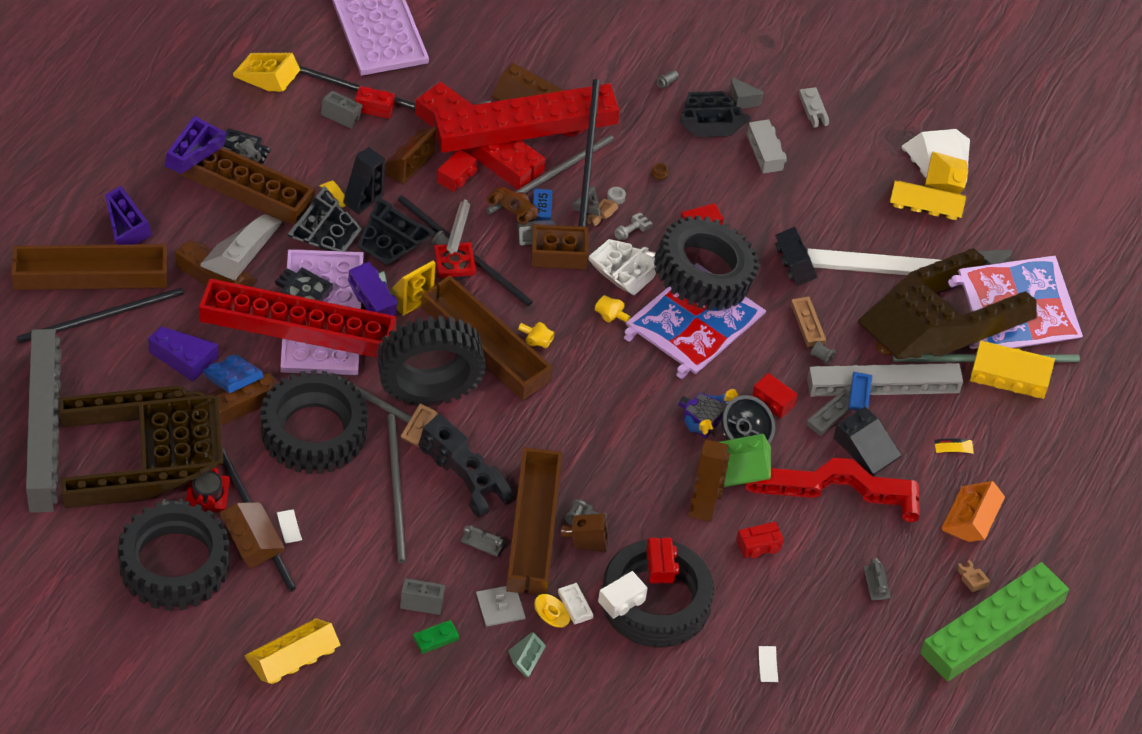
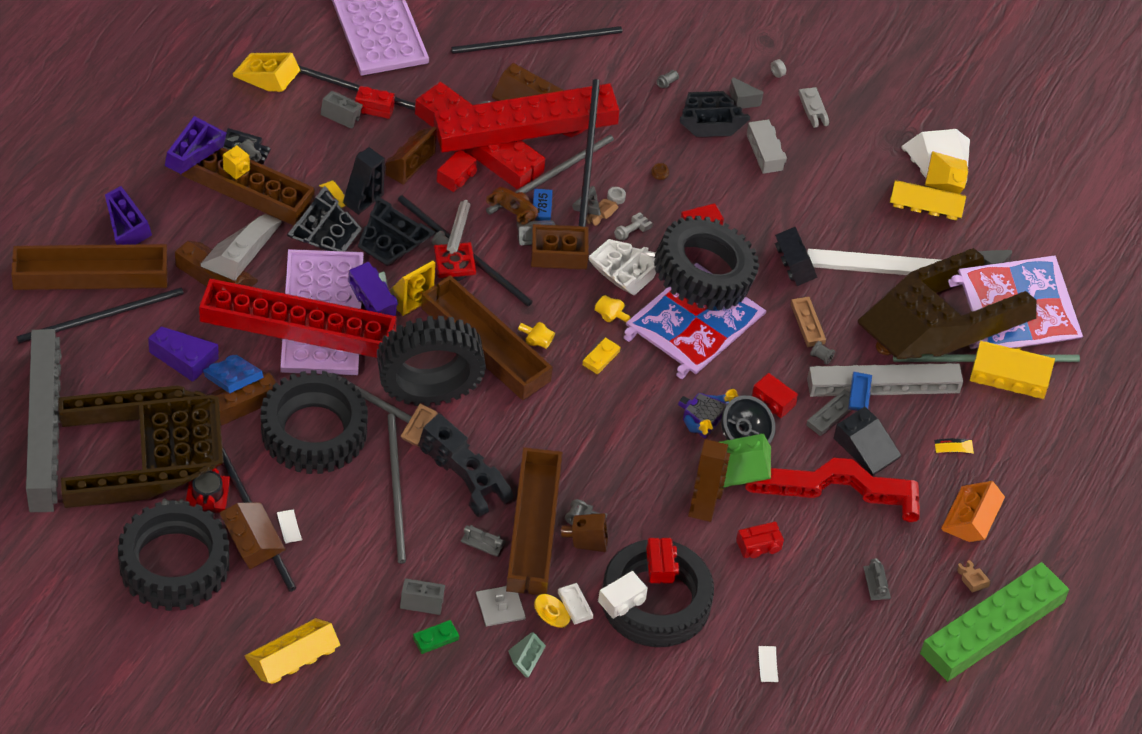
(236, 162): none -> yellow brick
(304, 284): black piece -> none
(538, 39): none -> black piece
(601, 356): none -> yellow plate
(778, 68): none -> light grey tile

